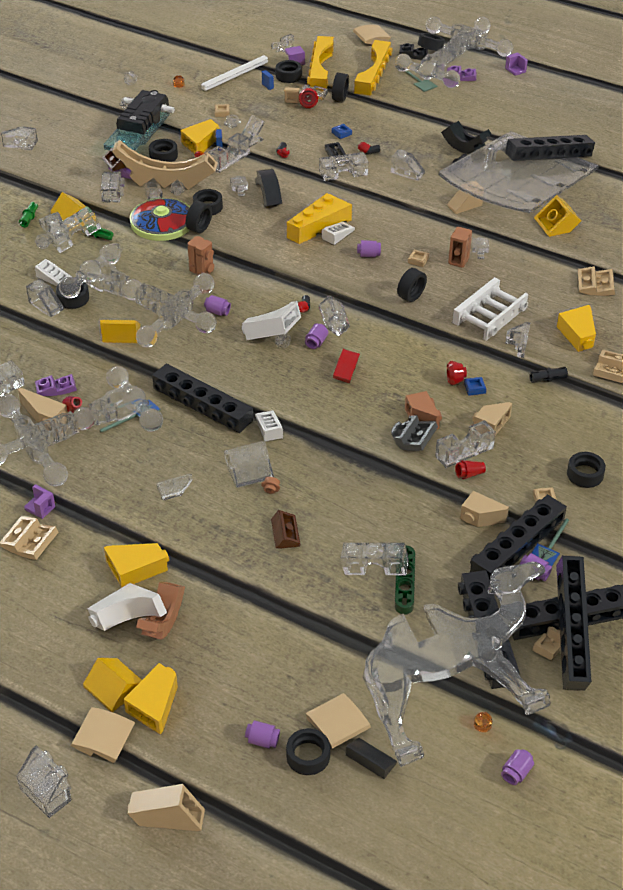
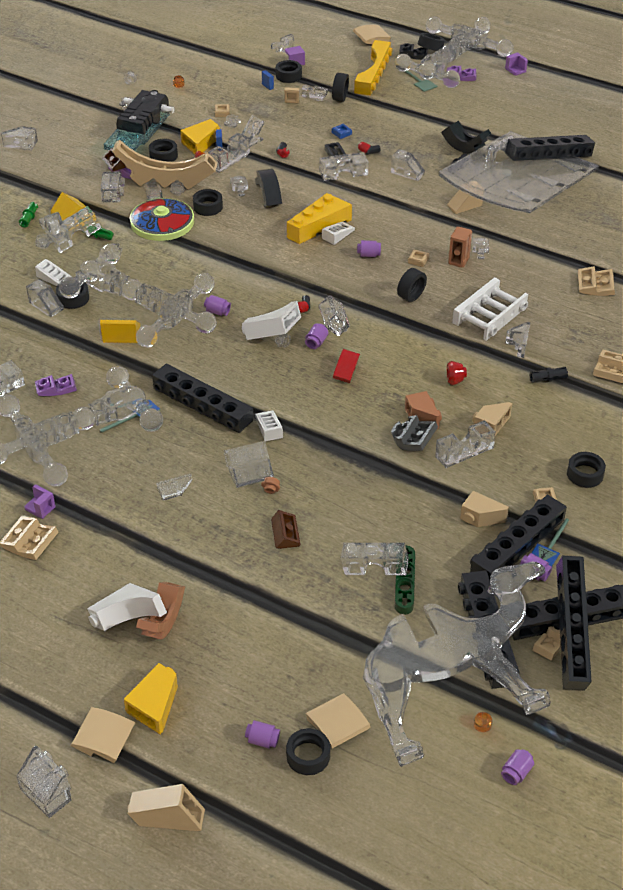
(40, 407): tan slope -> none
(69, 402): red cone -> none
(110, 682): yellow slope -> none
(136, 562): yellow slope -> none
(198, 217): black tyre -> none
(200, 255): nougat brick -> none
(234, 73): white axle -> none
(303, 99): red cone -> none
(322, 50): yellow arch -> none
(370, 757): black slope -> none
(467, 469): red cone -> none
(475, 386): blue tile -> none
(557, 217): yellow slope -> none
(578, 327): yellow slope -> none

